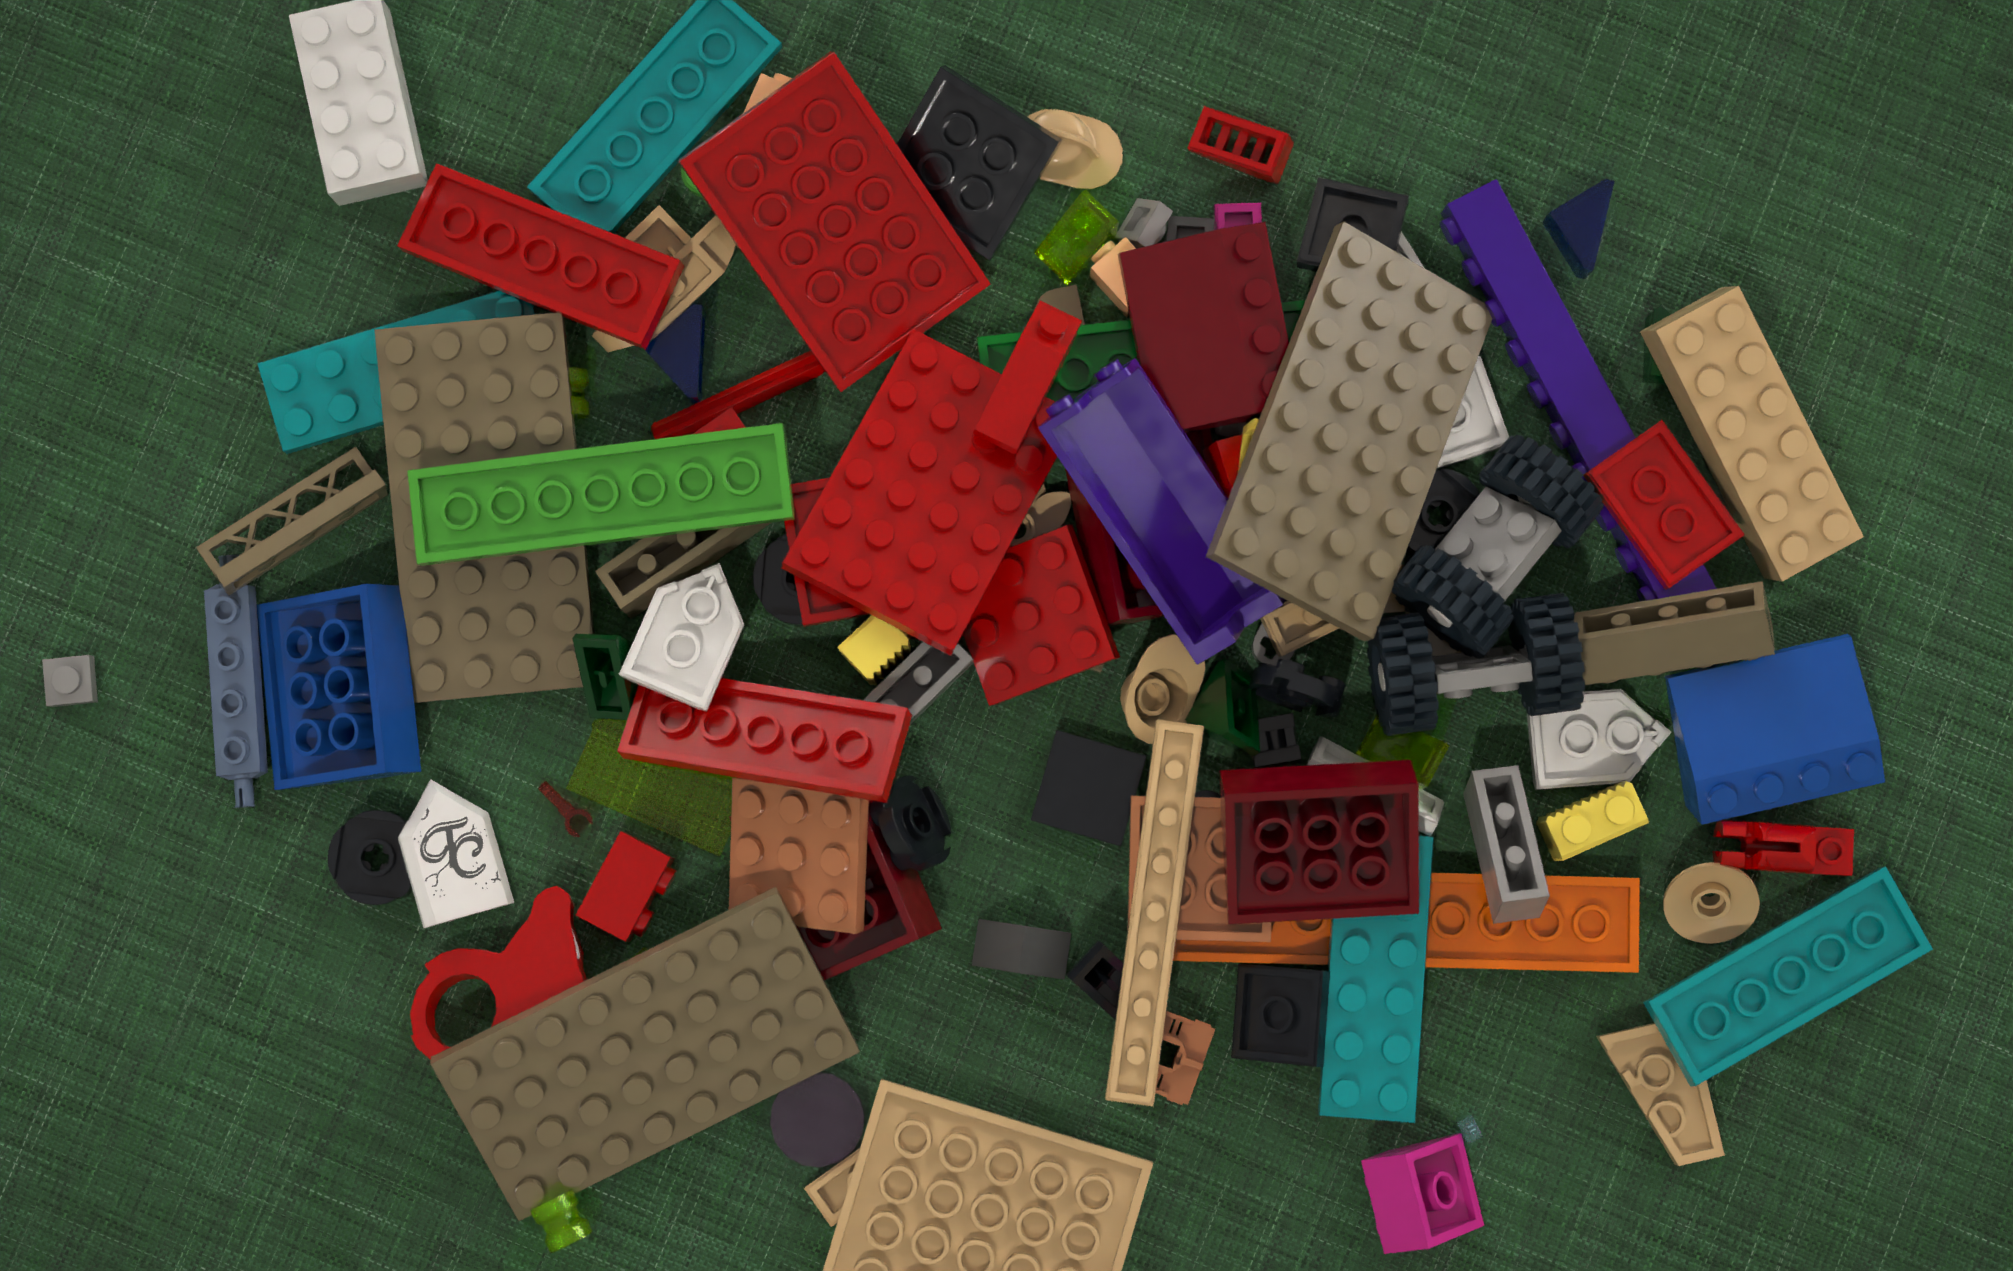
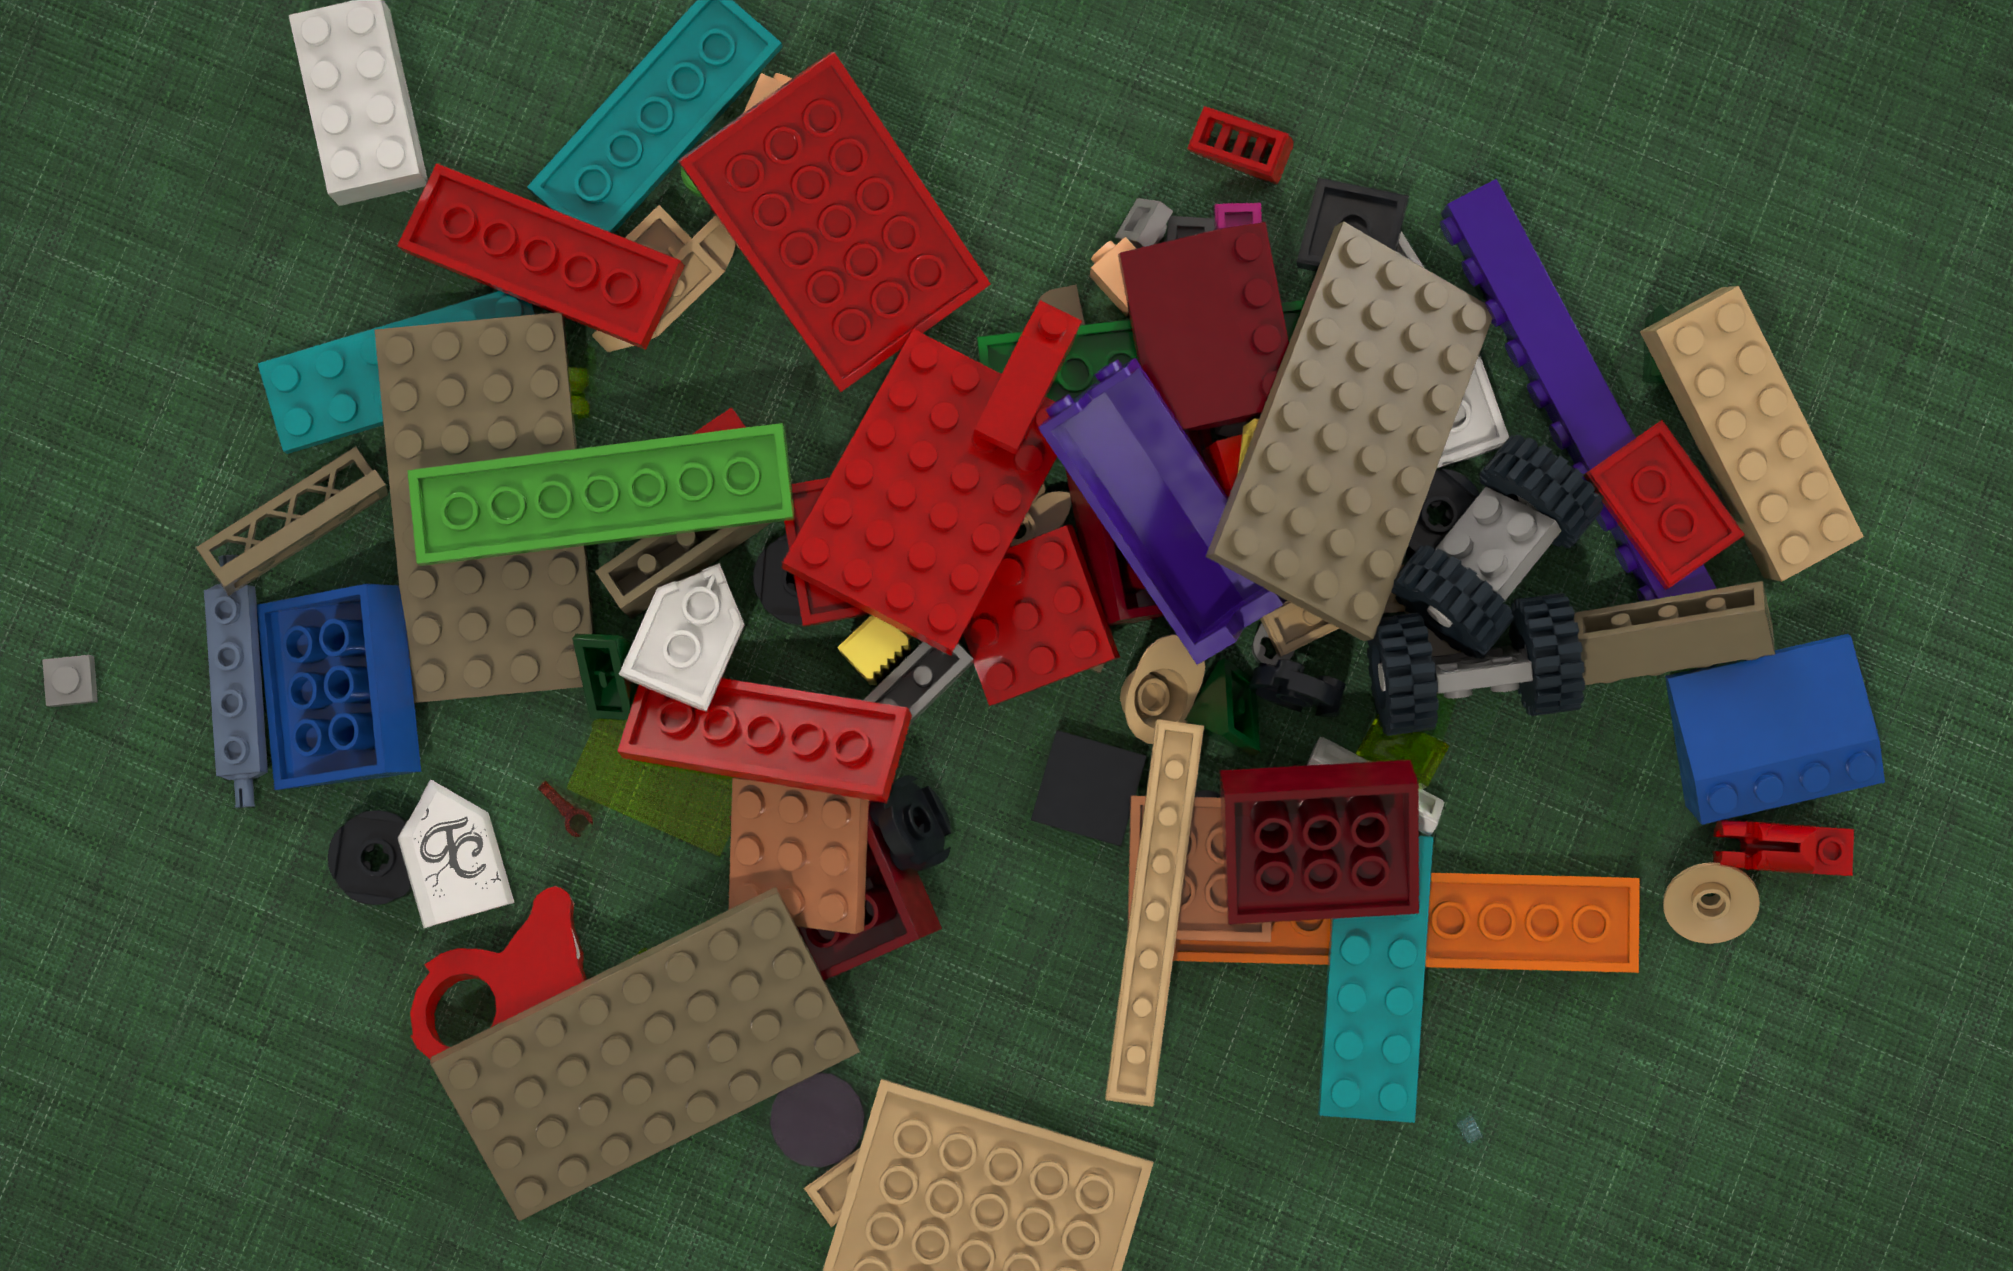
(561, 1221): clear neon green wheel -> none
(627, 887): red brick -> none
(681, 352): clear blue slope -> none
(740, 397): red axle -> none
(975, 158): black plate -> none
(1021, 949): dark grey slope -> none
(1077, 237): clear neon green slope -> none
(1087, 154): tan piece -> none
(1099, 976): black slope -> none
(1193, 1043): nougat piece -> none
(1277, 741): black tile -> none
(1280, 1015): black tile -> none
(1422, 1194): dark pink slope -> none
(1506, 844): light grey brick -> none
(1579, 227): clear blue slope -> none
(1592, 821): light yellow brick -> none
(1595, 744): white tile -> none
(1675, 1110): tan wing -> none
(1787, 976): teal plate -> none

